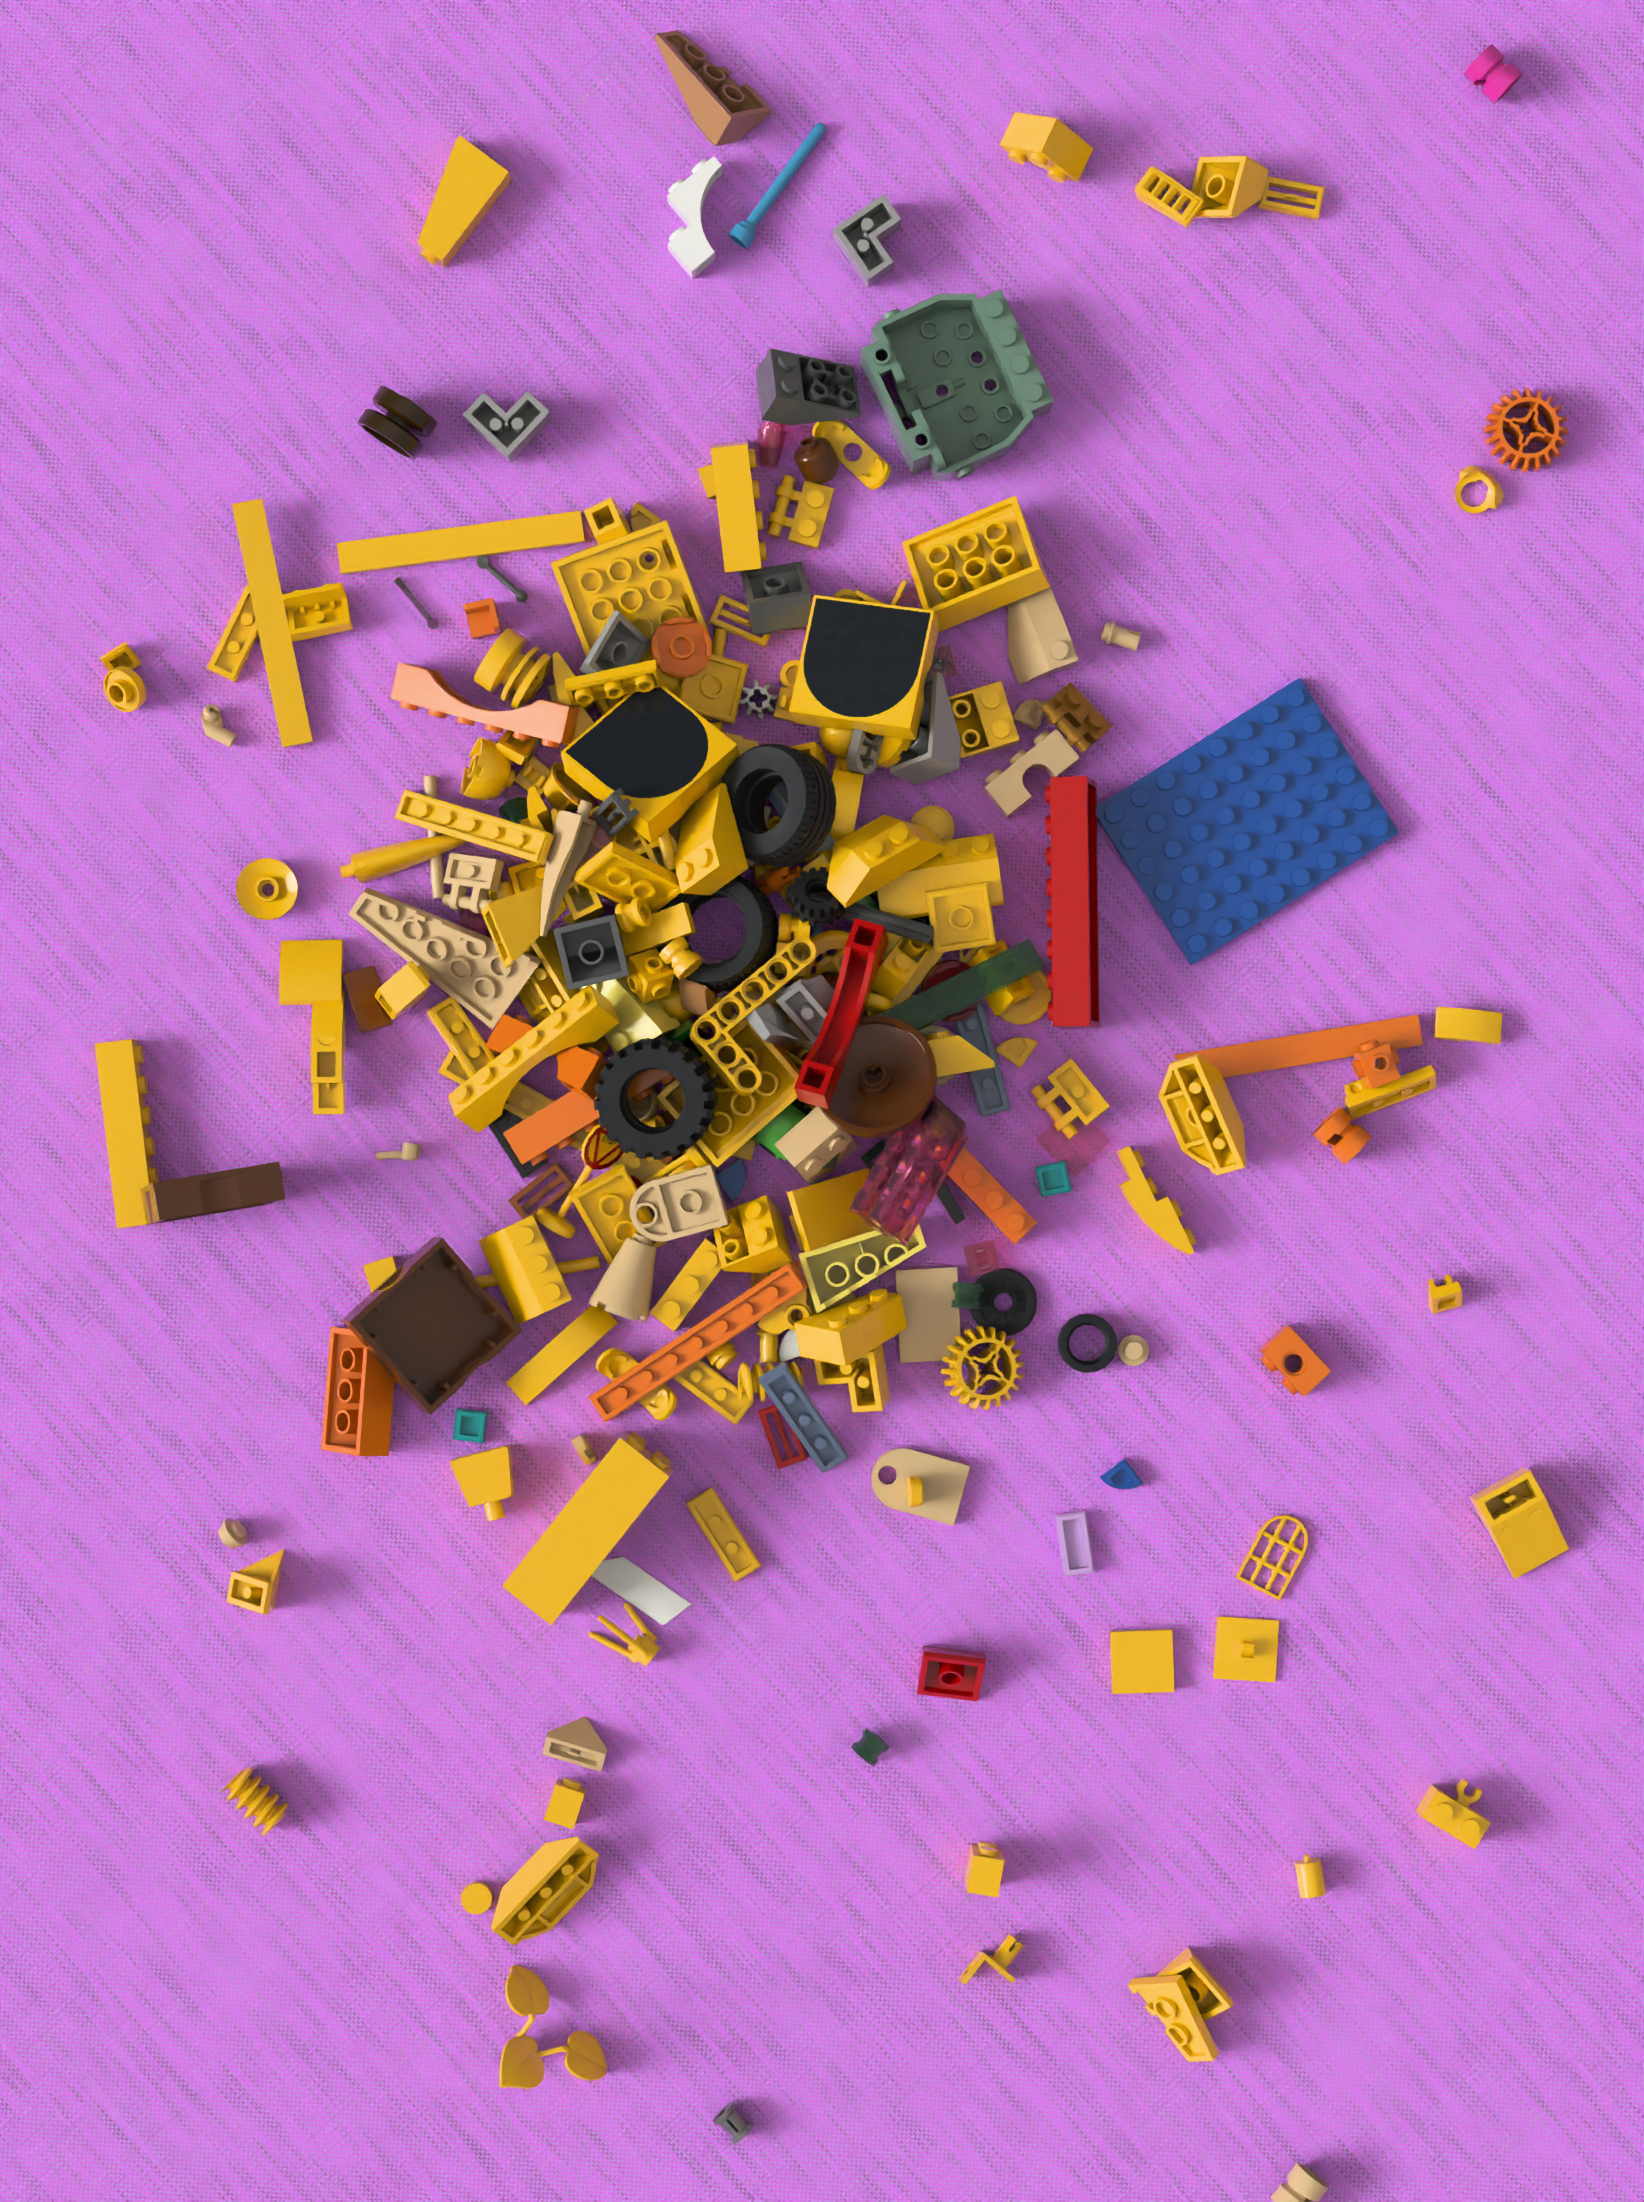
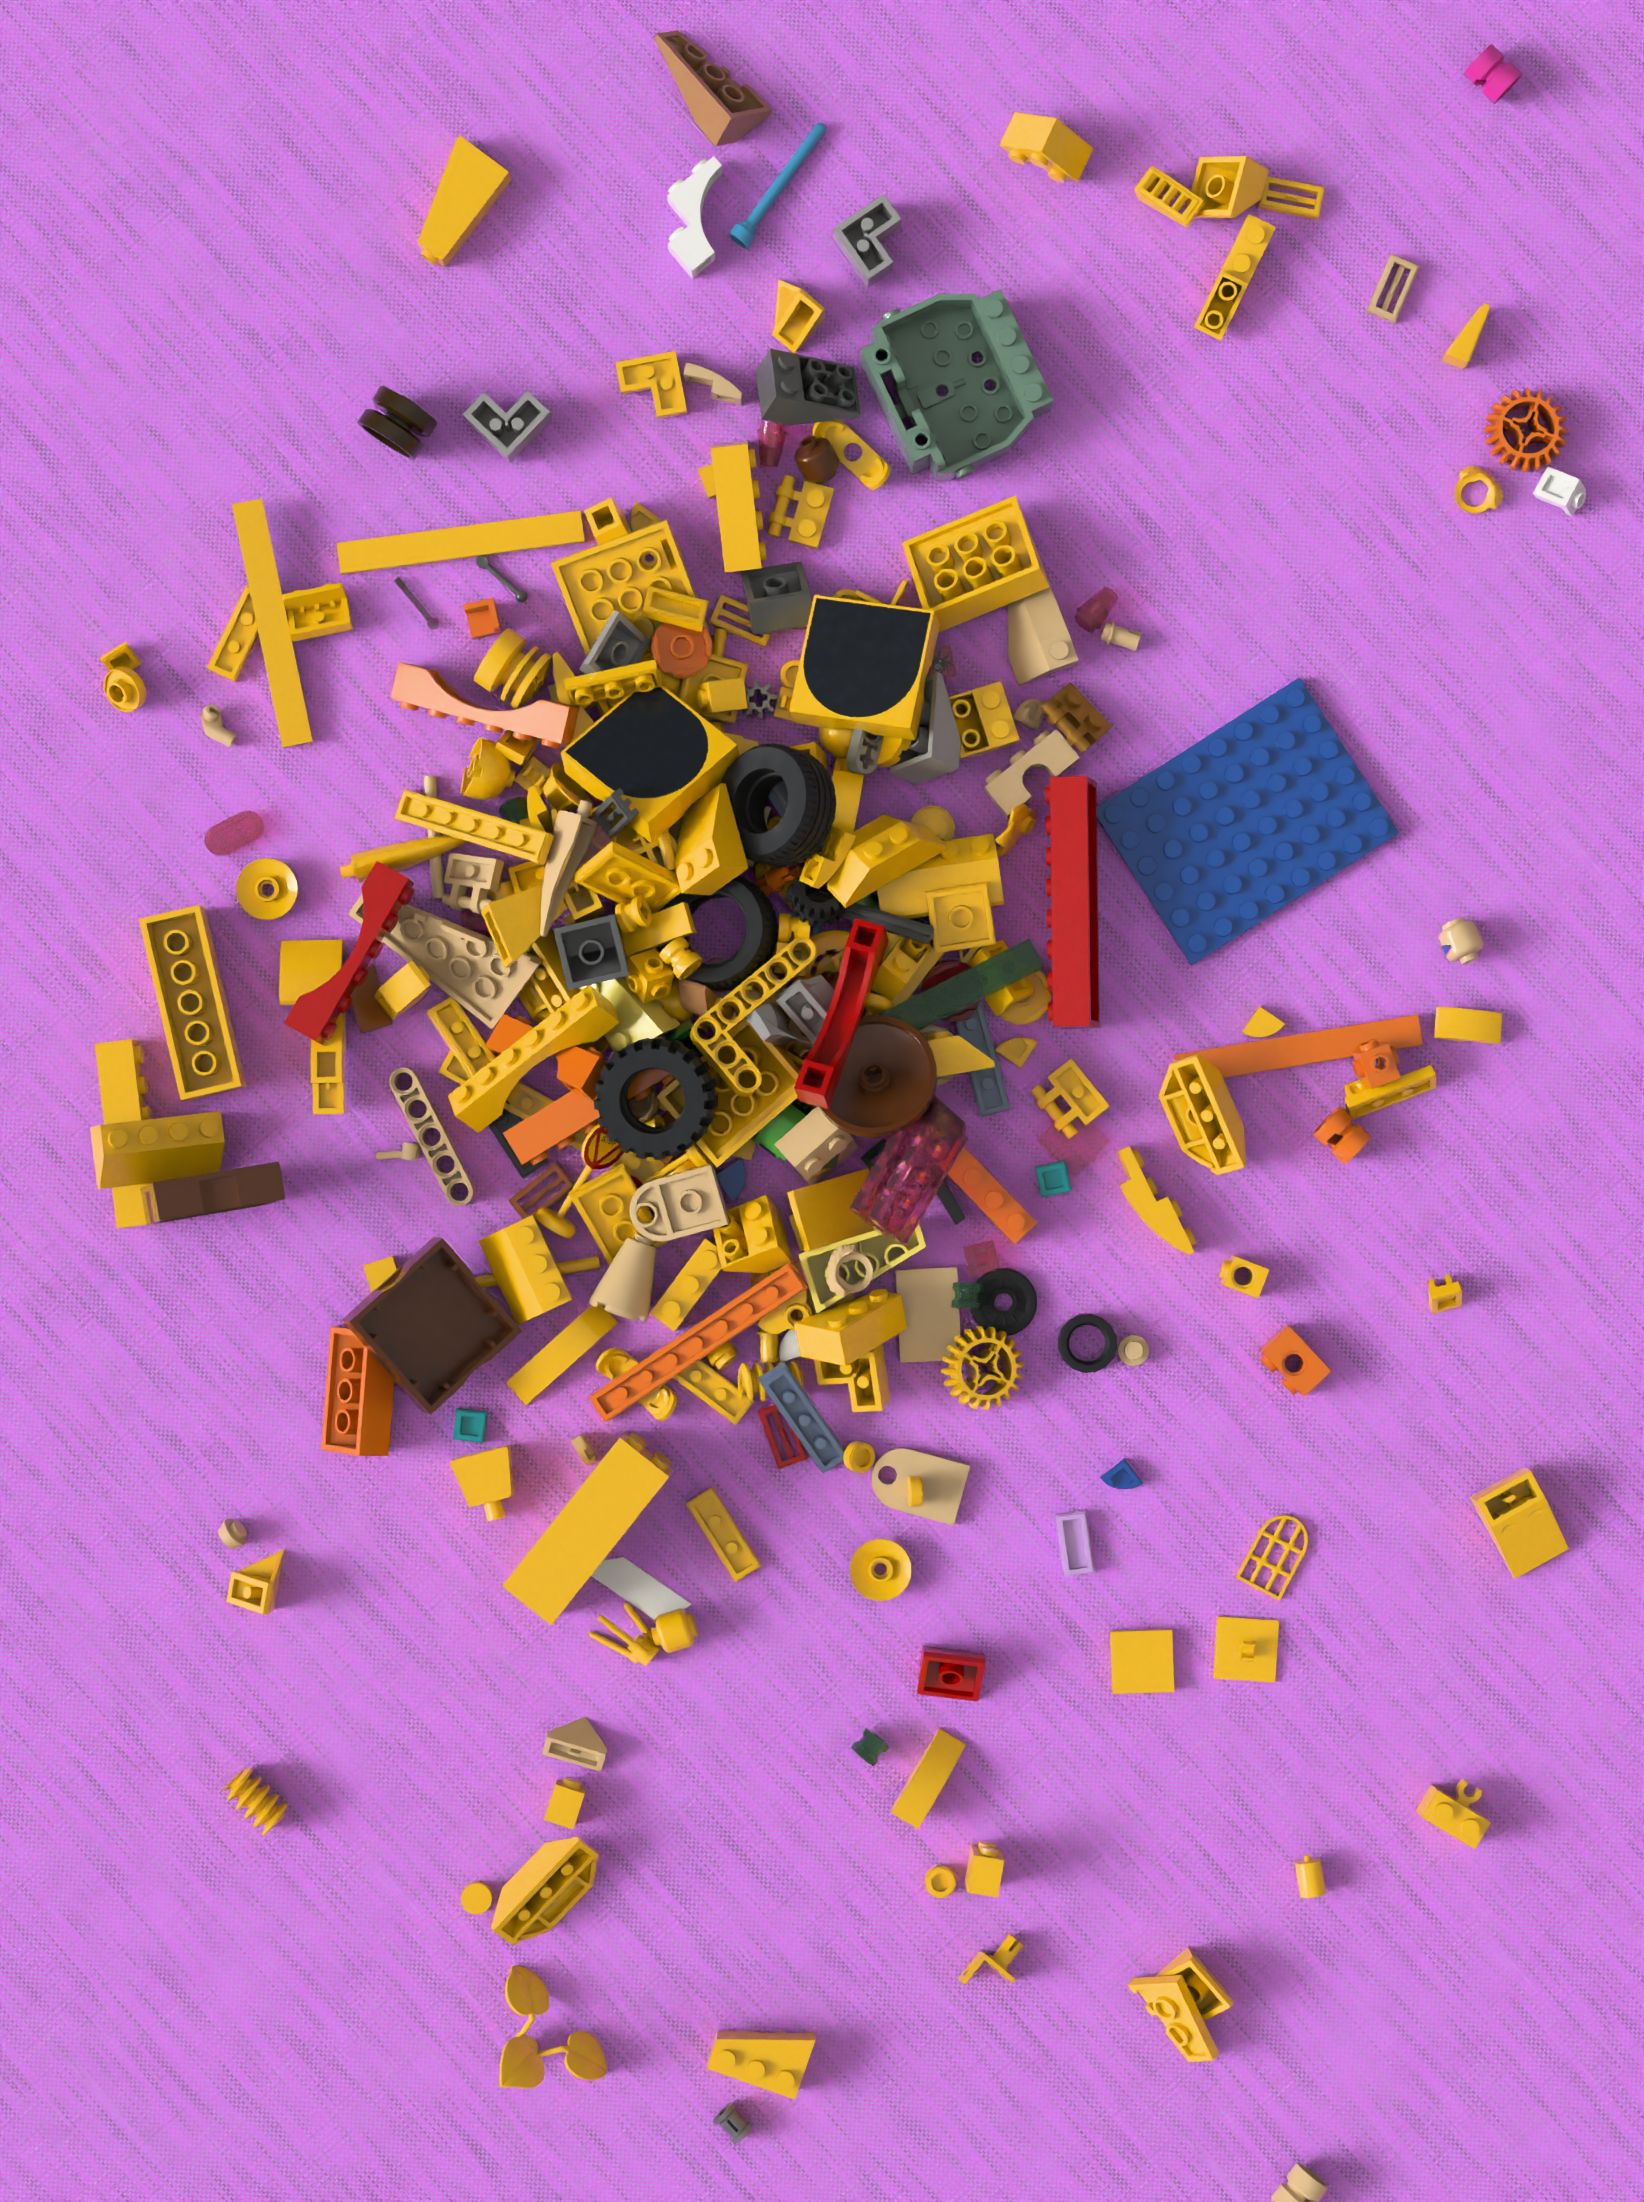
(157, 1149): none -> yellow slope
(192, 1003): none -> yellow brick
(234, 833): none -> clear pink tile
(382, 897): none -> red arch
(421, 1126): none -> tan beam
(657, 373): none -> yellow plate
(674, 1630): none -> yellow head
(675, 608): none -> yellow tile
(721, 387): none -> tan slope
(722, 696): none -> yellow brick
(763, 2059): none -> yellow wedge
(795, 316): none -> yellow slope
(821, 867): none -> yellow slope
(843, 1254): none -> tan piece
(859, 1457): none -> yellow tile
(880, 1586): none -> yellow dish
(928, 1778): none -> yellow slope
(940, 1881): none -> yellow tile
(1020, 823): none -> yellow plate
(1095, 610): none -> clear pink cone
(1234, 277): none -> yellow slope
(1255, 1283): none -> yellow brick
(1262, 1024): none -> yellow tile
(1382, 312): none -> tan tile
(1461, 940): none -> tan head
(1462, 348): none -> yellow slope
(1561, 490): none -> white bracket

